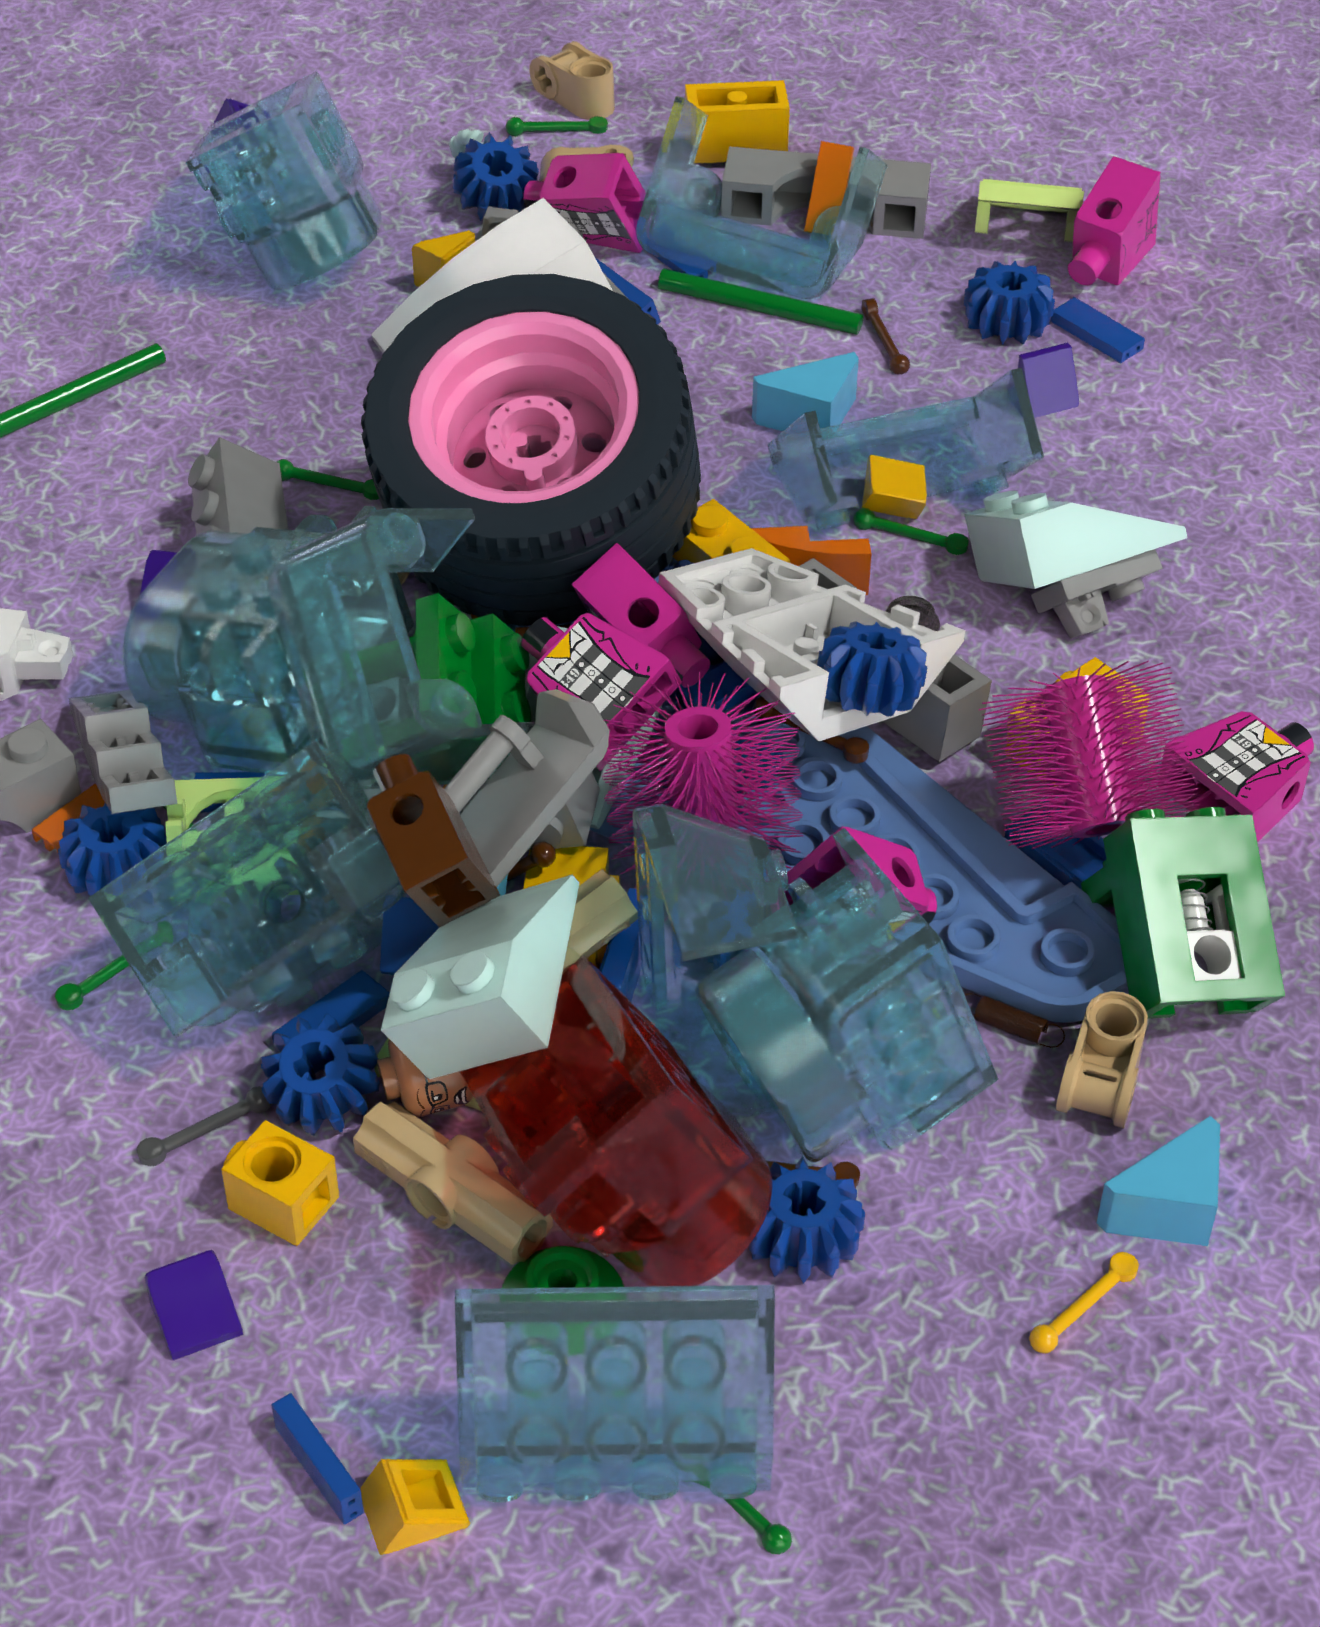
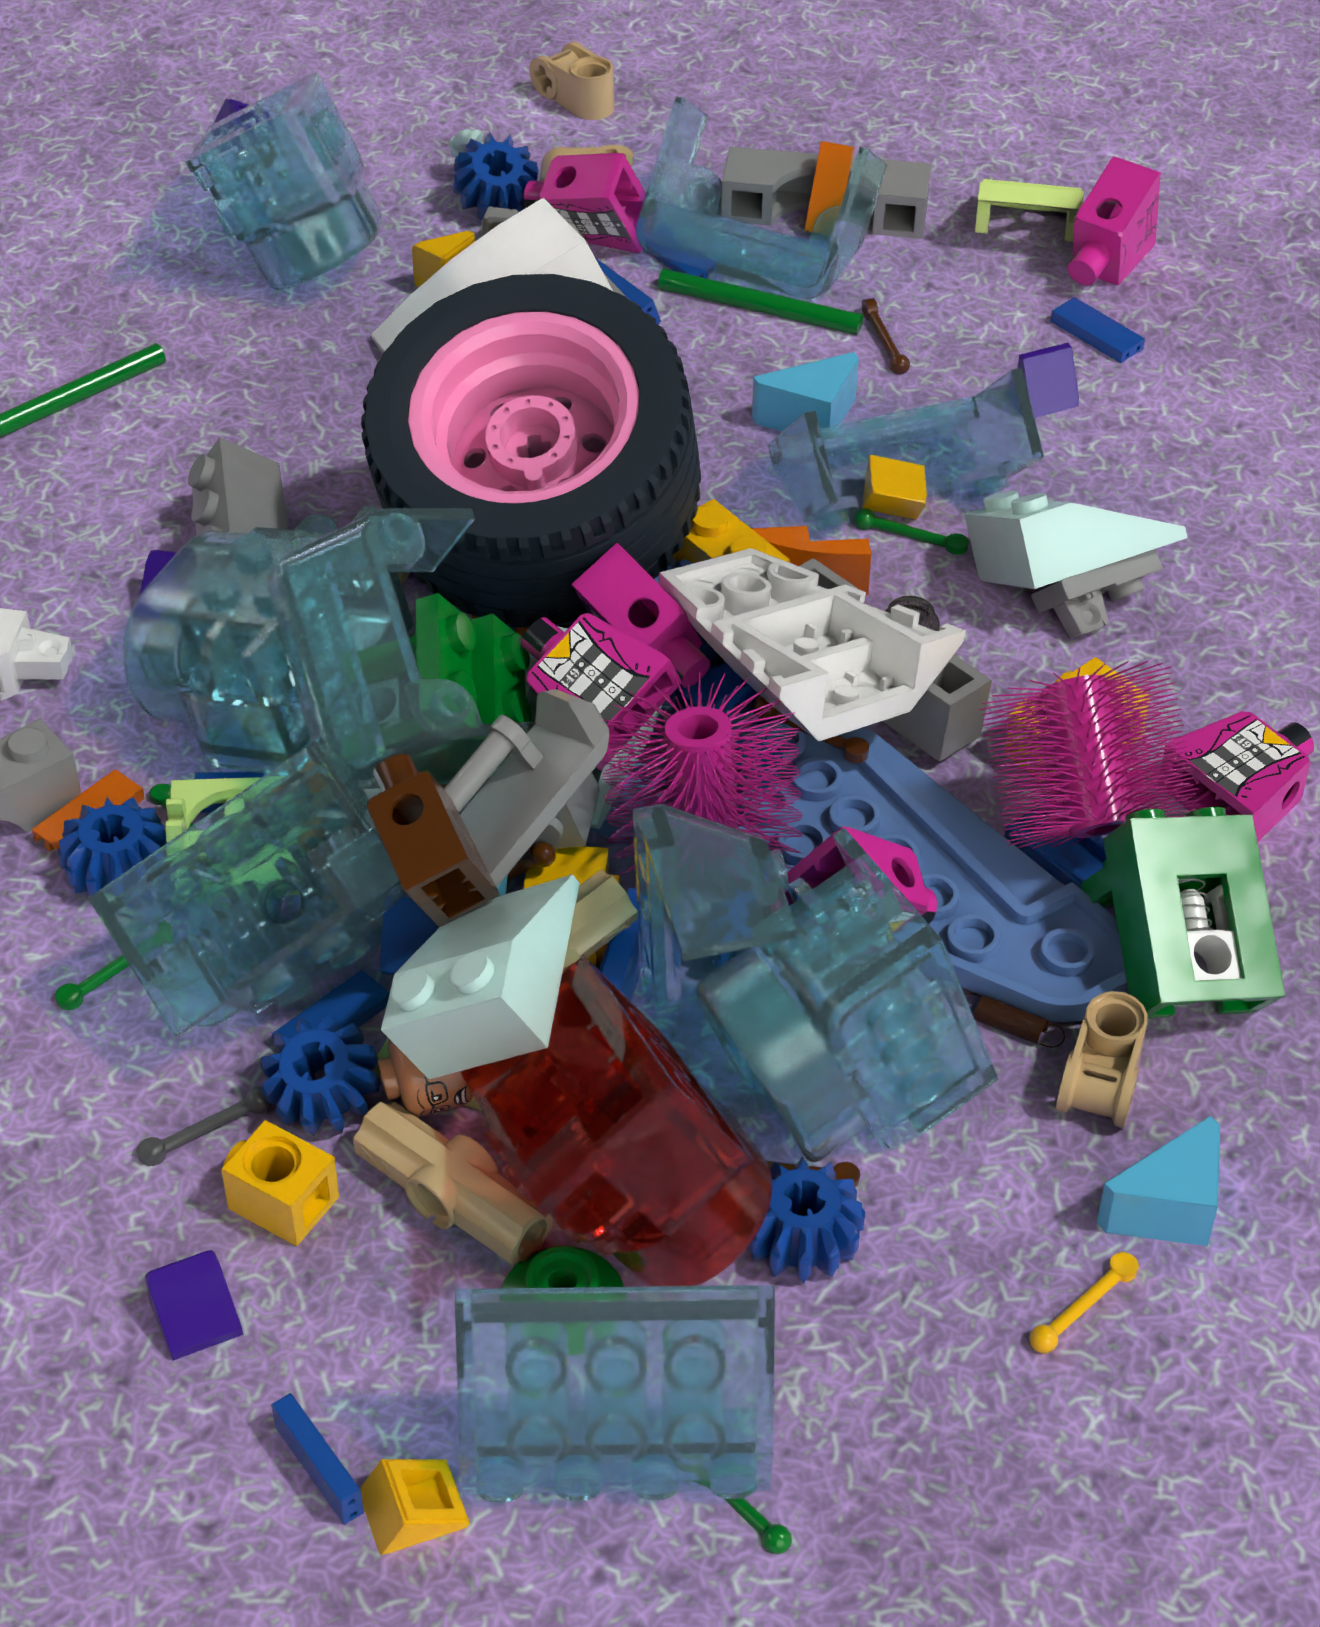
(122, 751): light grey slope -> none
(289, 471): green hinge -> none
(516, 126): green hinge -> none
(740, 116): yellow brick -> none
(873, 668): blue gear -> none
(1009, 302): blue gear -> none

